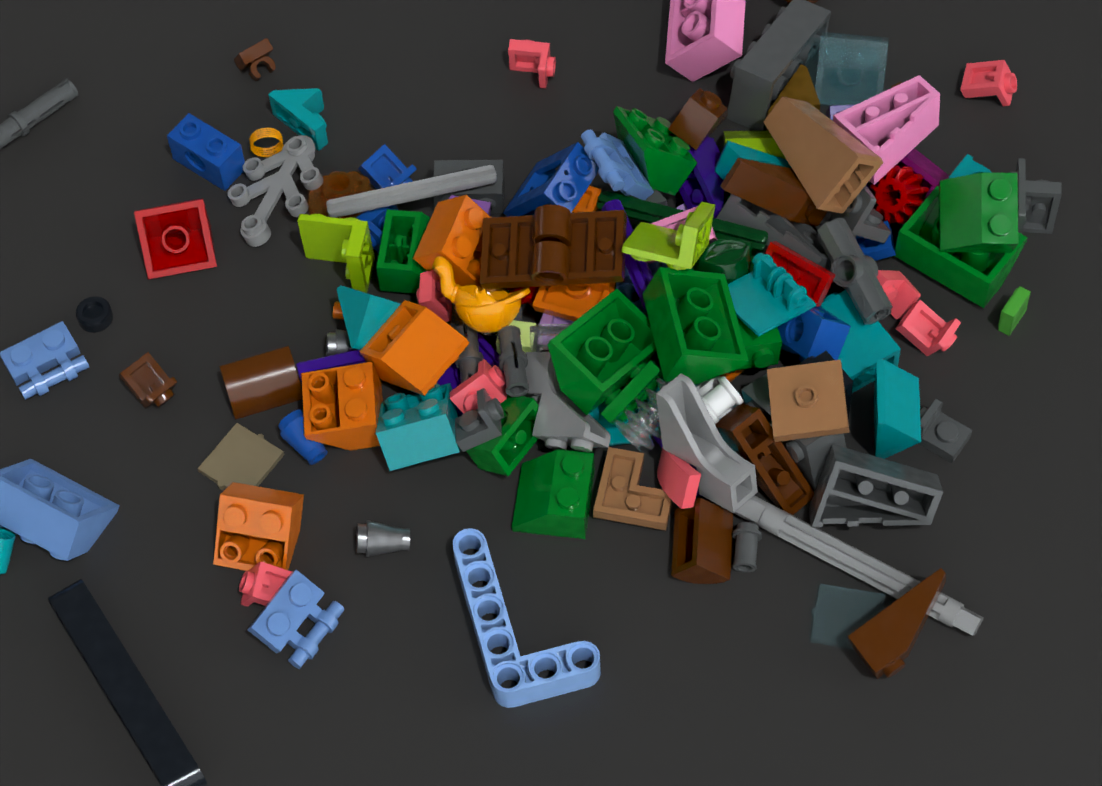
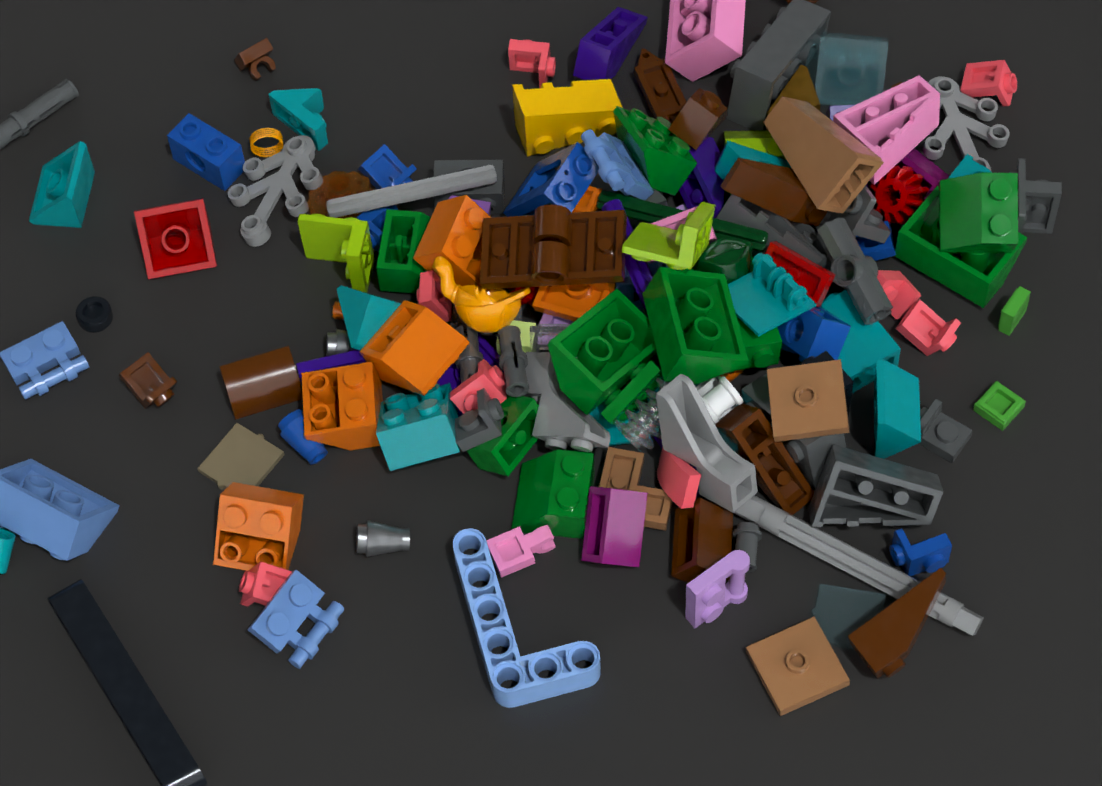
(64, 189): none -> teal slope
(515, 550): none -> bright pink plate
(559, 115): none -> yellow wedge
(608, 44): none -> dark purple slope
(614, 526): none -> magenta brick
(659, 86): none -> reddish brown plate
(708, 592): none -> lavender plate
(797, 666): none -> medium nougat plate
(920, 557): none -> blue bracket
(961, 124): none -> light grey plant
(999, 405): none -> bright green tile

